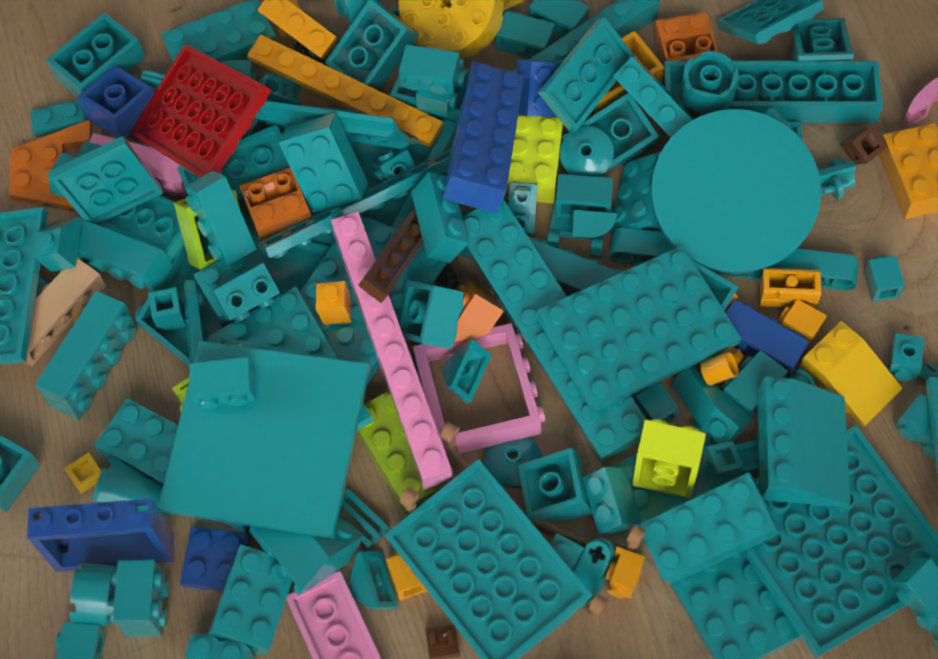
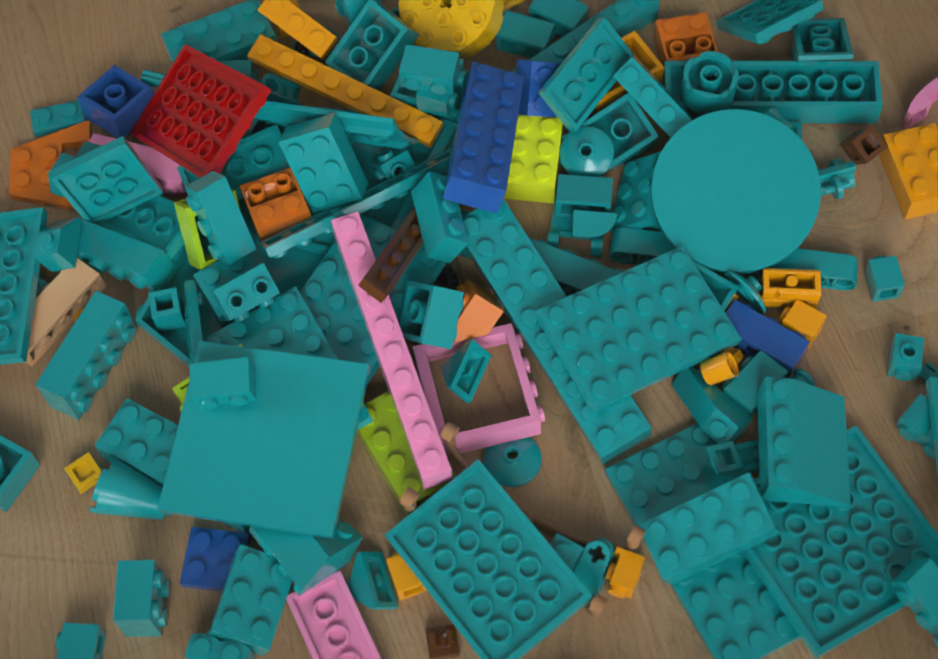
(93, 594): teal brick -> none
(94, 53): teal brick -> none
(100, 519): blue window -> none
(334, 302): light orange brick -> none
(376, 536): teal tile -> none
(523, 204): teal hips -> none
(555, 487): teal slope -> none
(611, 500): teal brick -> none
(657, 403): teal brick -> none
(668, 458): neon yellow brick -> none
(748, 290): none -> teal dish
(851, 369): yellow slope -> none

